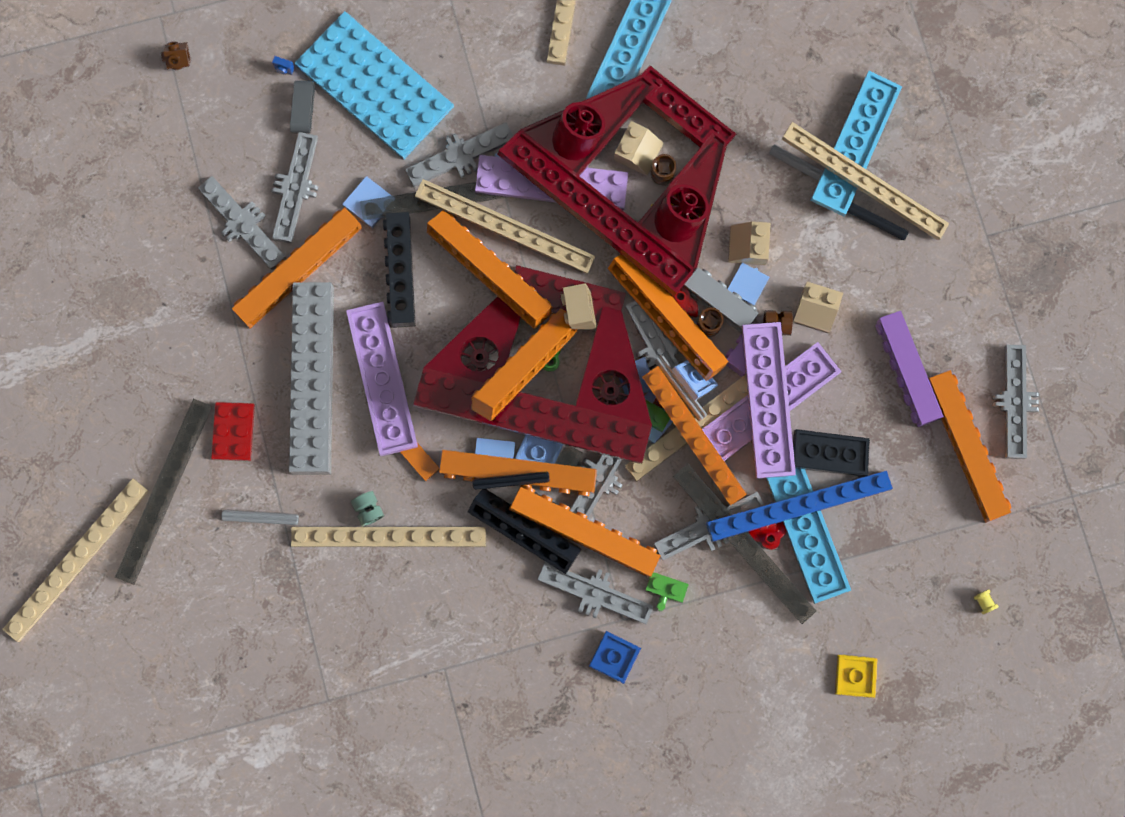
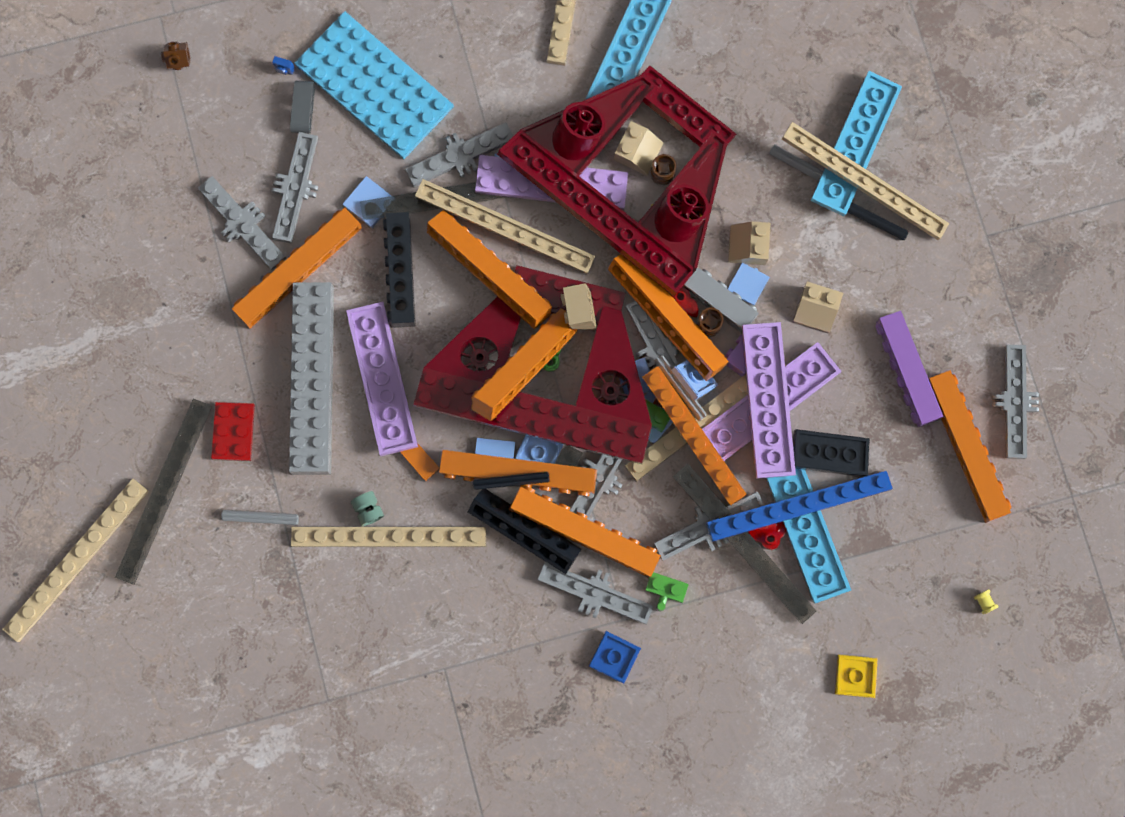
(784, 317): reddish brown wheel -> none

